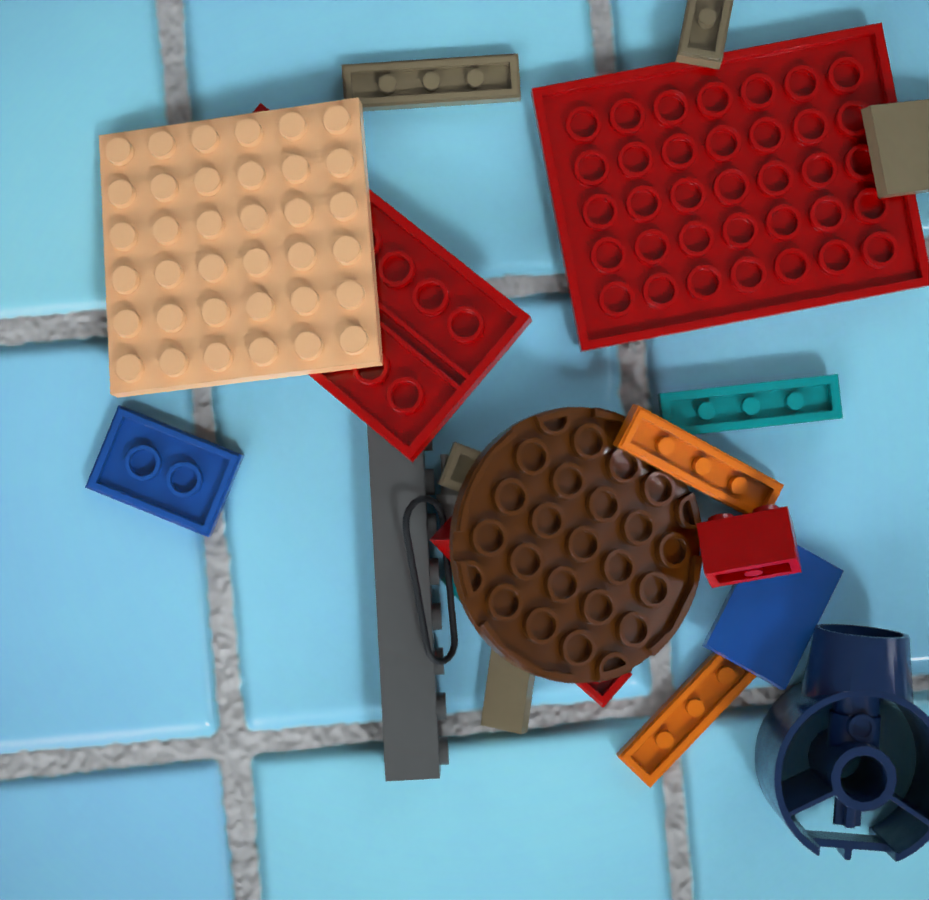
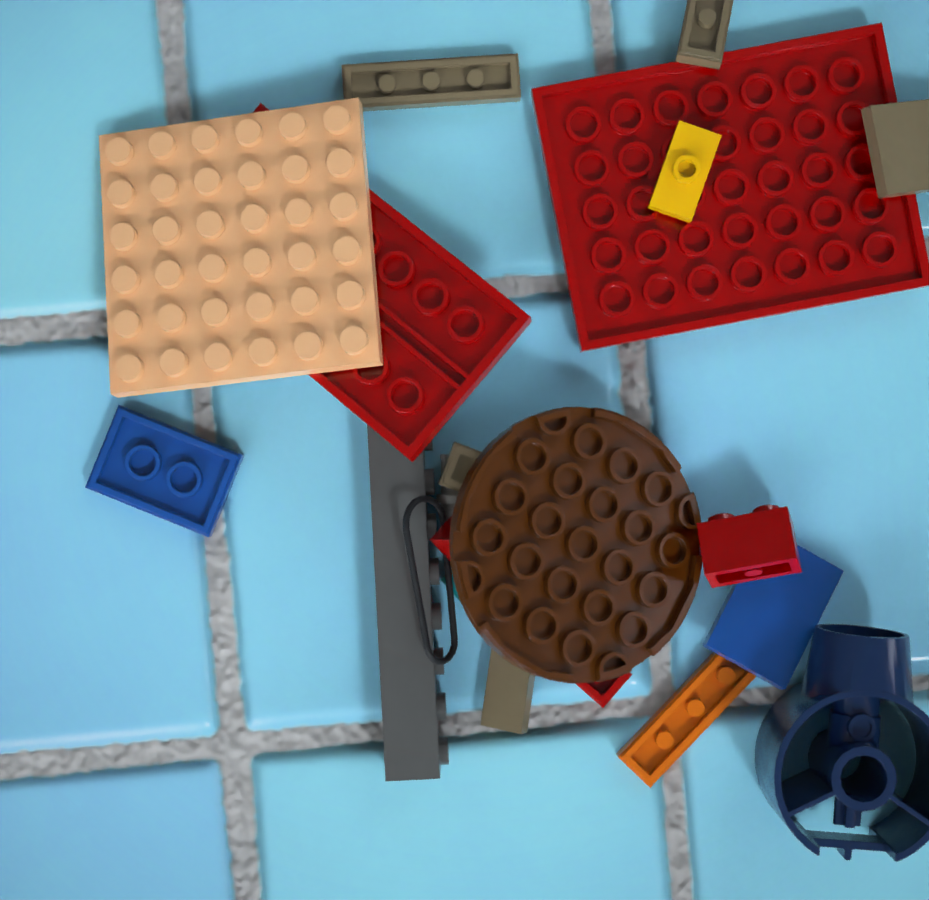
(684, 171): none -> yellow plate
(695, 462): orange tile -> none
(753, 405): teal plate -> none

